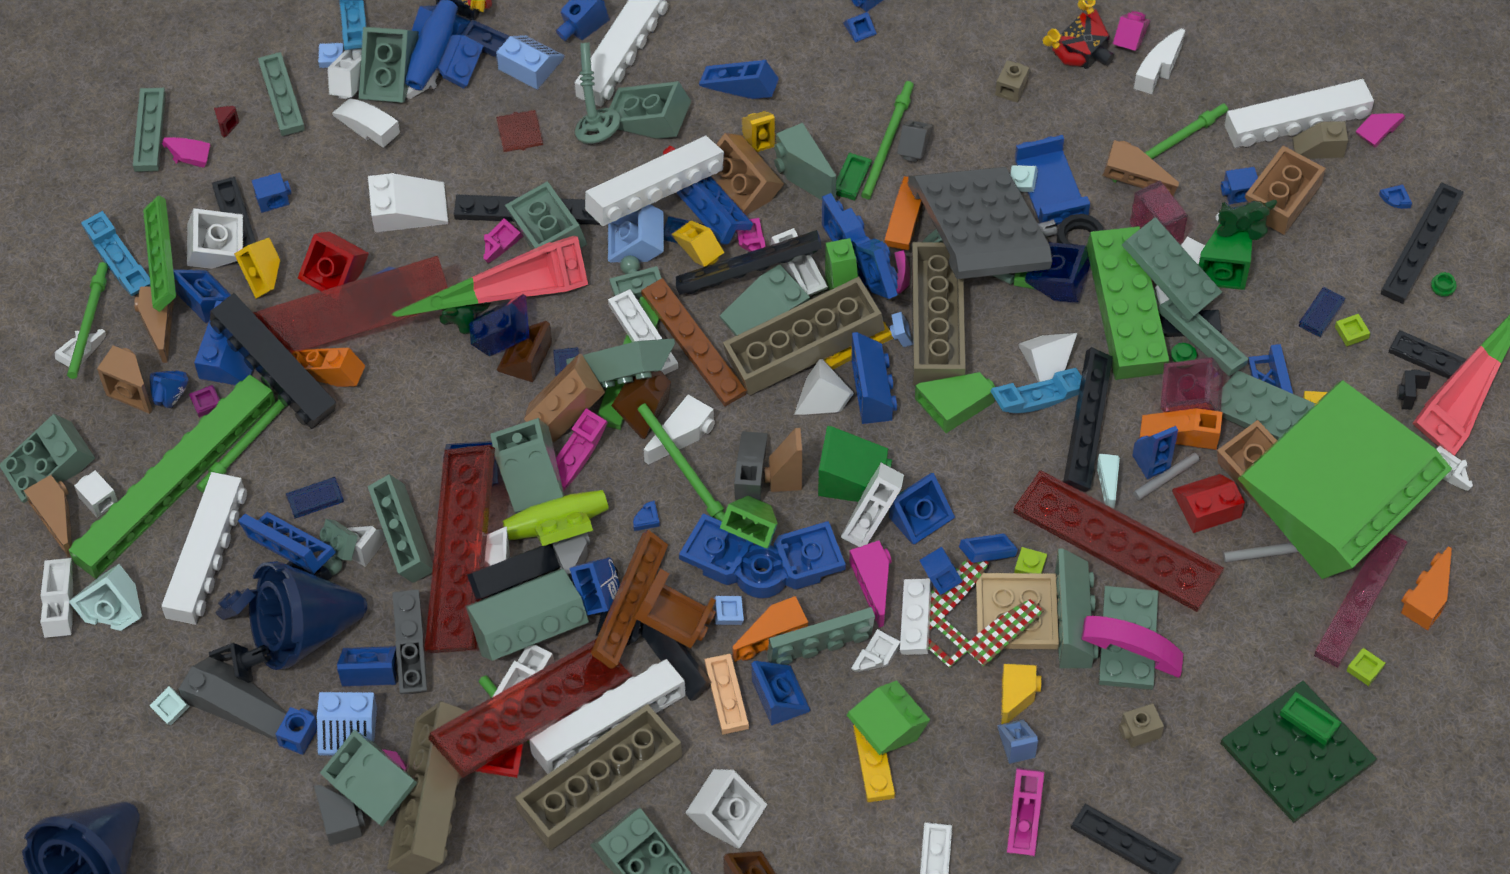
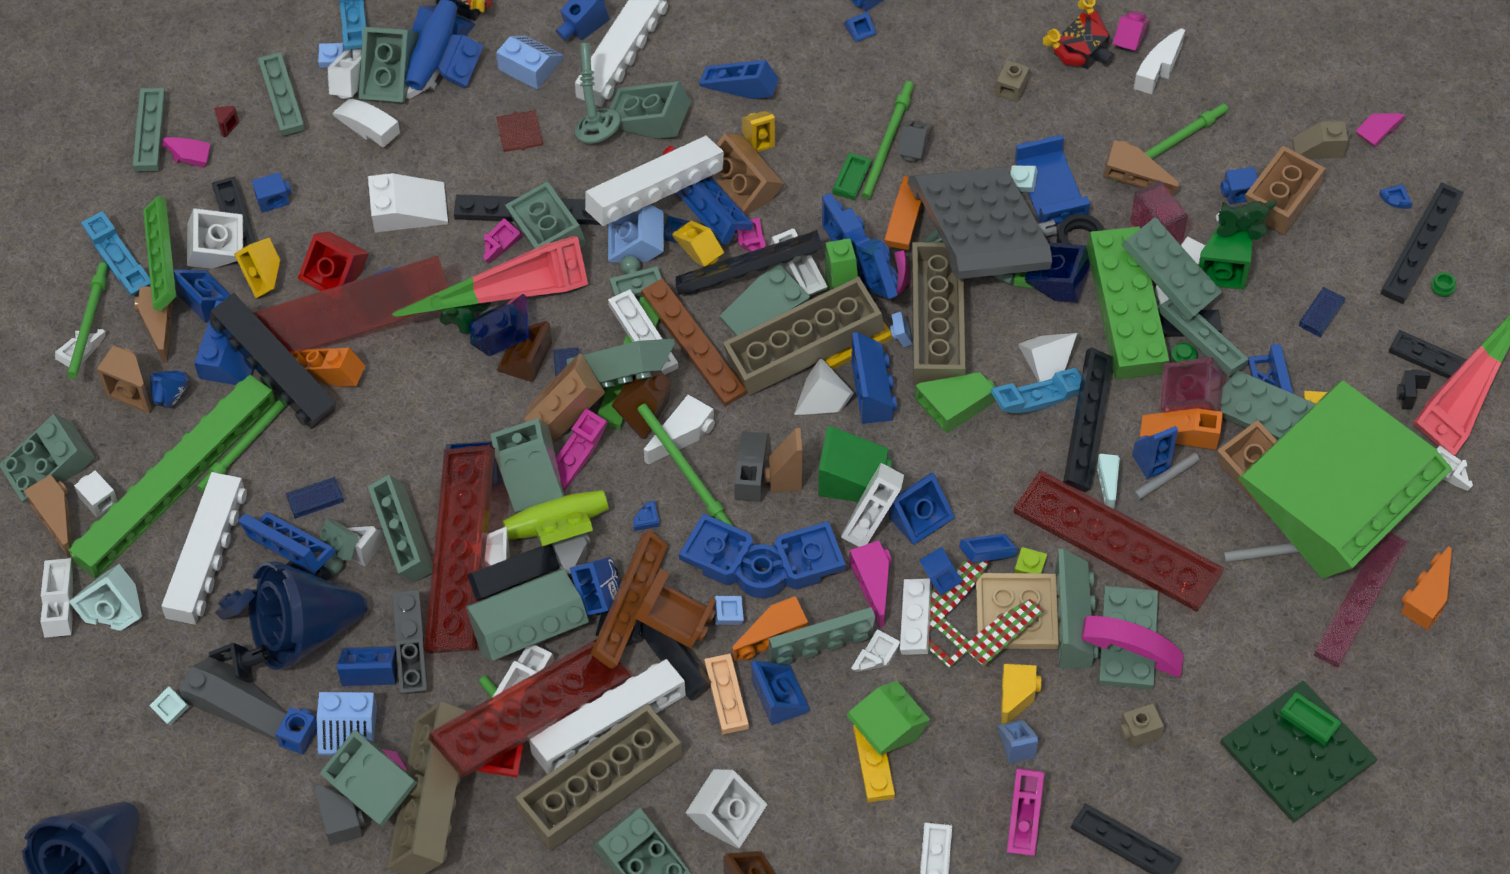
(204, 400): magenta tile -> none
(486, 36): dark blue plate -> none
(750, 520): bright green slope -> none
(804, 162): sand green slope -> none
(1209, 502): red slope -> none
(1298, 113): white brick -> none
(1352, 330): lime plate -> none
(1365, 666): lime plate -> none

